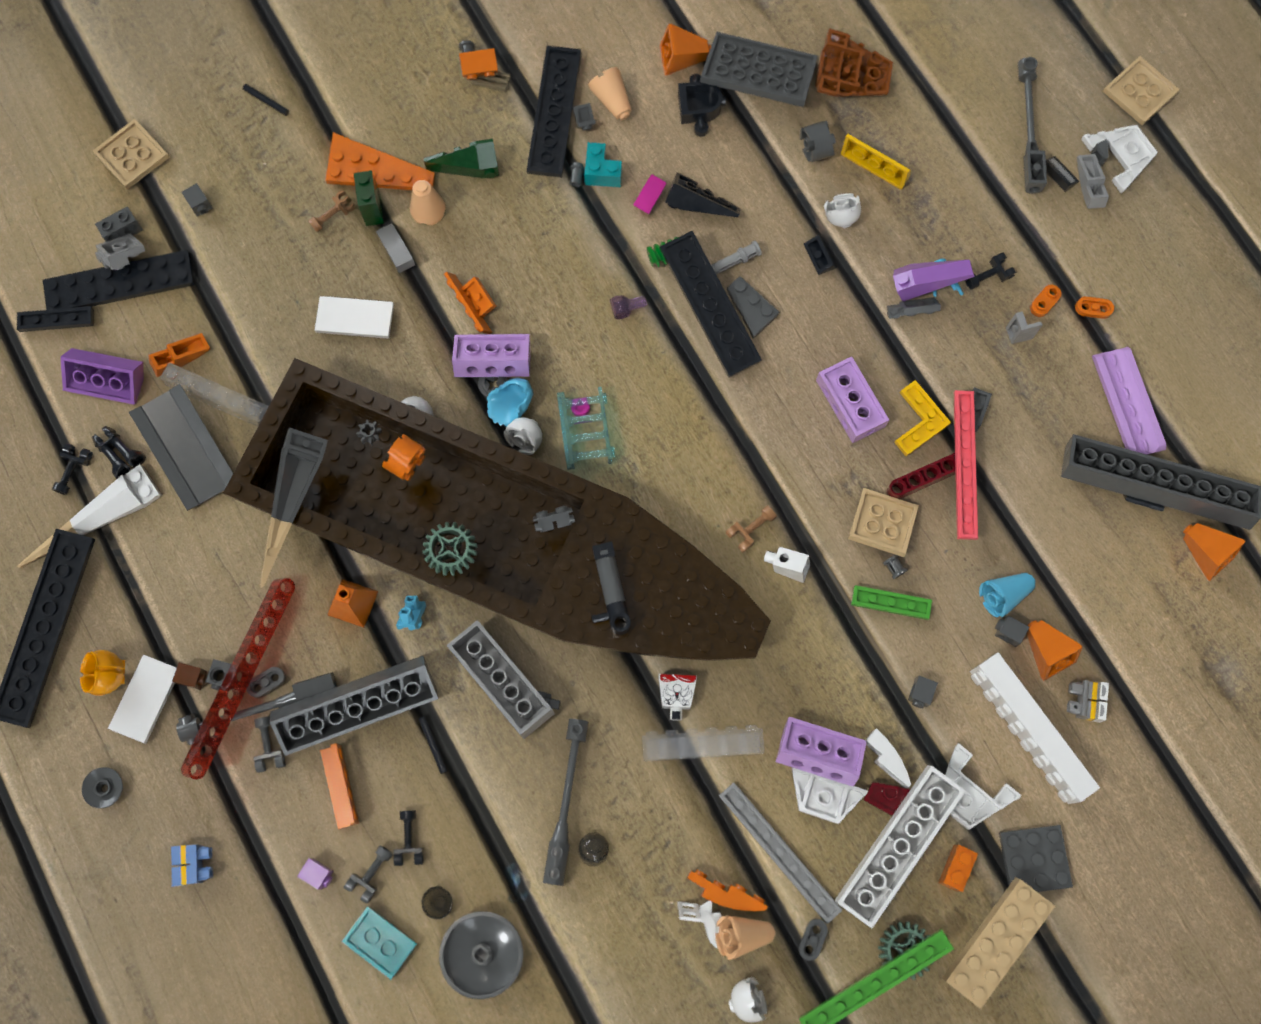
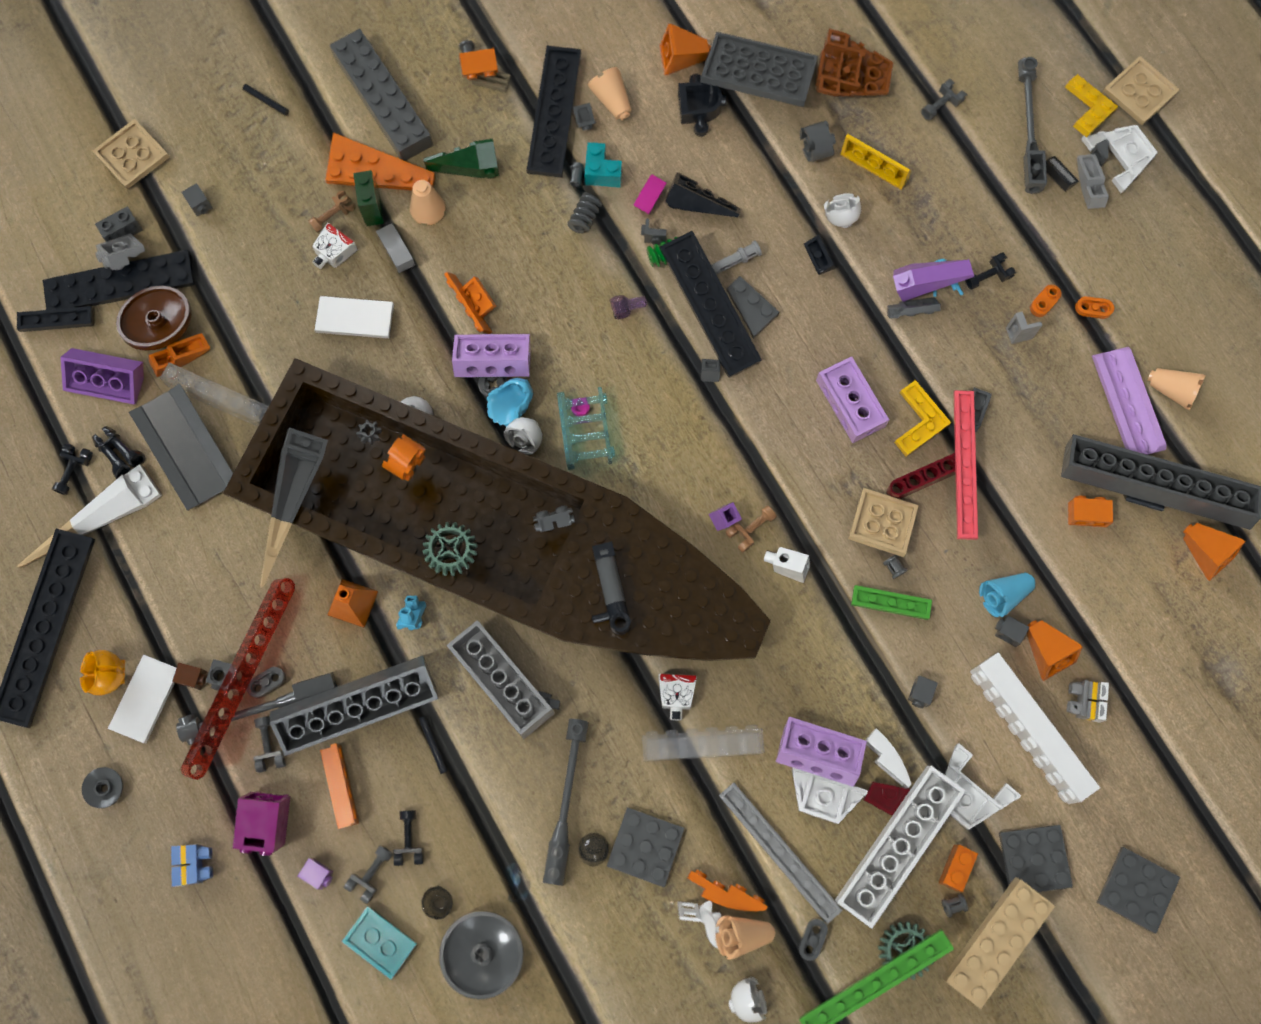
(154, 318): none -> reddish brown dish
(261, 822): none -> magenta container
(332, 247): none -> white torso
(381, 95): none -> dark grey brick
(584, 213): none -> dark grey piece
(645, 847): none -> dark grey plate
(653, 235): none -> dark grey bracket
(710, 370): none -> dark grey slope
(725, 516): none -> medium lavender brick
(929, 111): none -> dark grey bar
(949, 908): none -> dark grey bush
(1090, 512): none -> orange brick
(1100, 105): none -> yellow plate
(1138, 890): none -> dark grey plate
(1177, 385): none -> light nougat cone

